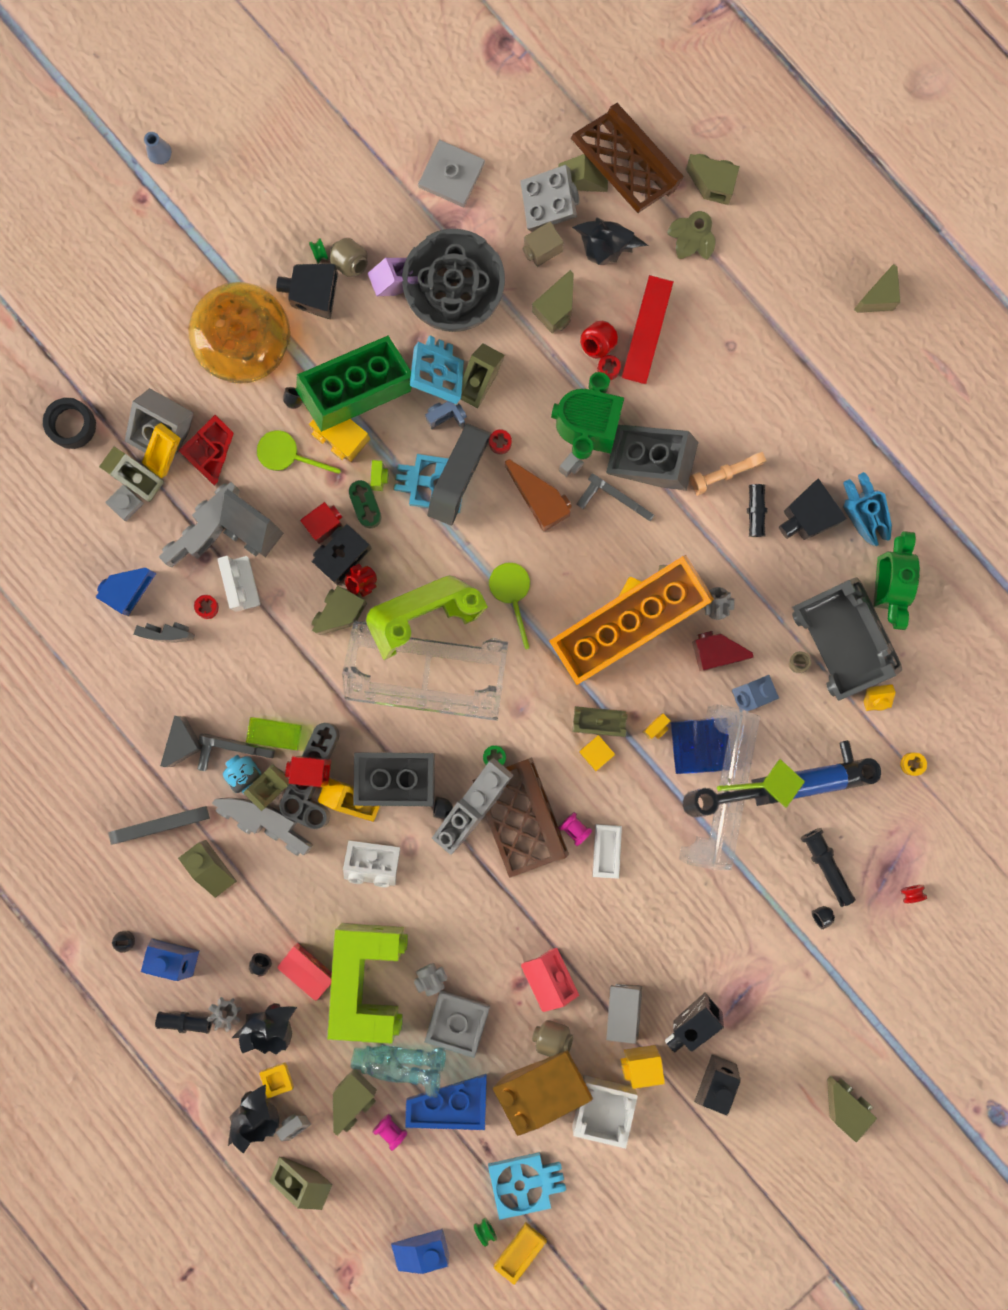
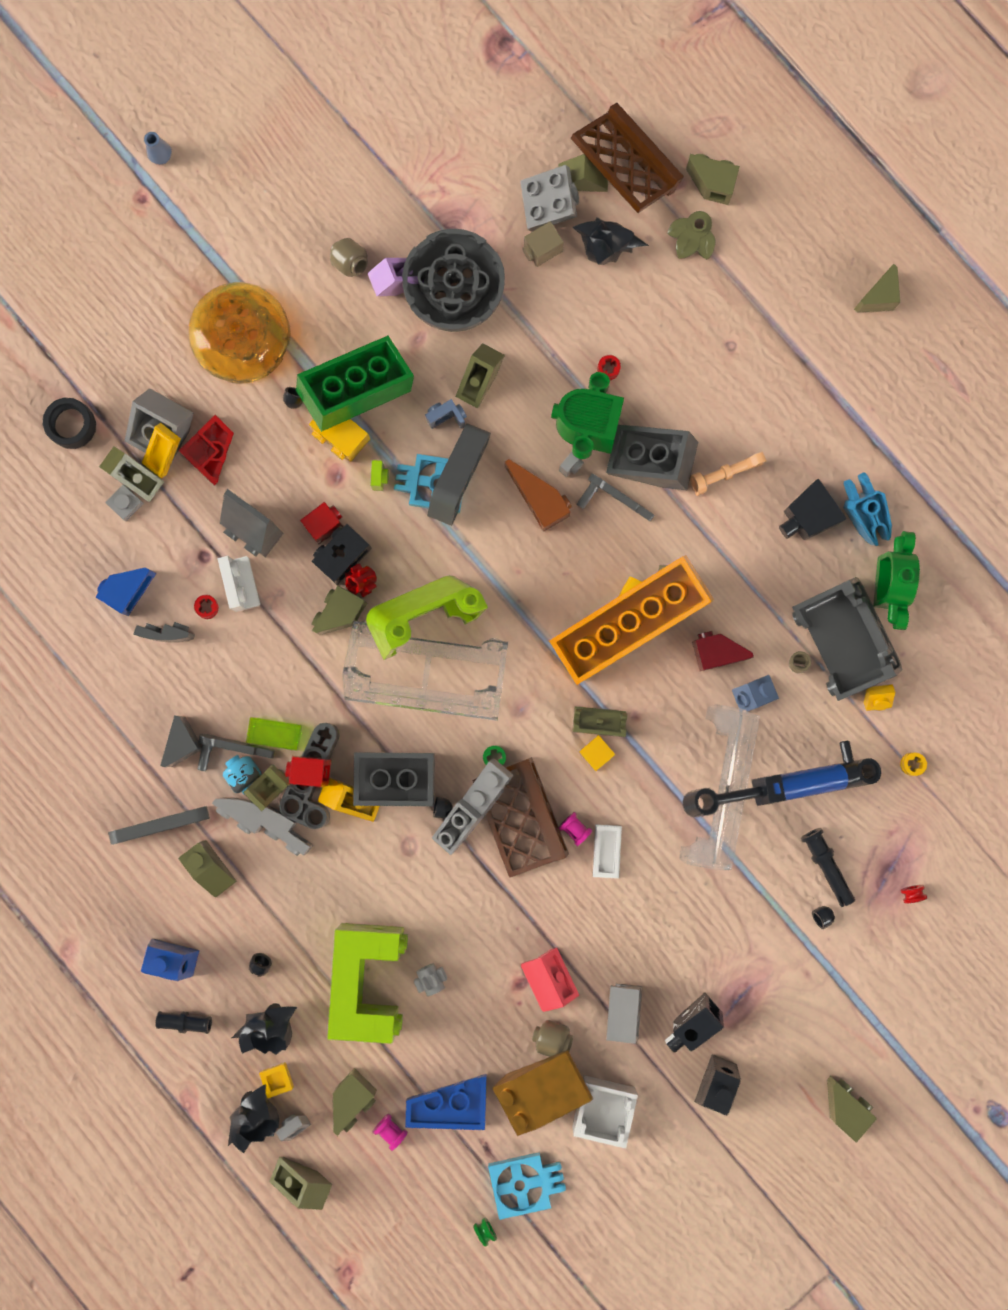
(121, 936): black hinge -> none
(199, 537): light grey slope -> none
(231, 1010): light grey gear -> none
(279, 450): lime piece -> none
(306, 971): coral panel -> none
(311, 288): black torso -> none
(318, 250): green bush -> none
(370, 502): dark green beam -> none
(371, 863): white bracket -> none
(385, 1062): clear light blue piece -> none
(422, 1253): blue slope -> none
(441, 356): medium azure piece -> none
(451, 173): light grey plate -> none
(457, 1023): light grey plate -> none
(507, 438): red bush -> none
(509, 585): lime piece -> none
(520, 1253): yellow tile -> none
(555, 304): olive slope -> none
(599, 339): red head -> none
(642, 1067): yellow brick -> none
(647, 329): red slope -> none
(657, 727): yellow plate -> none
(698, 746): clear blue slope -> none
(721, 605): light grey gear -> none
(757, 510): black pin -> none
(780, 783): lime piece -> none

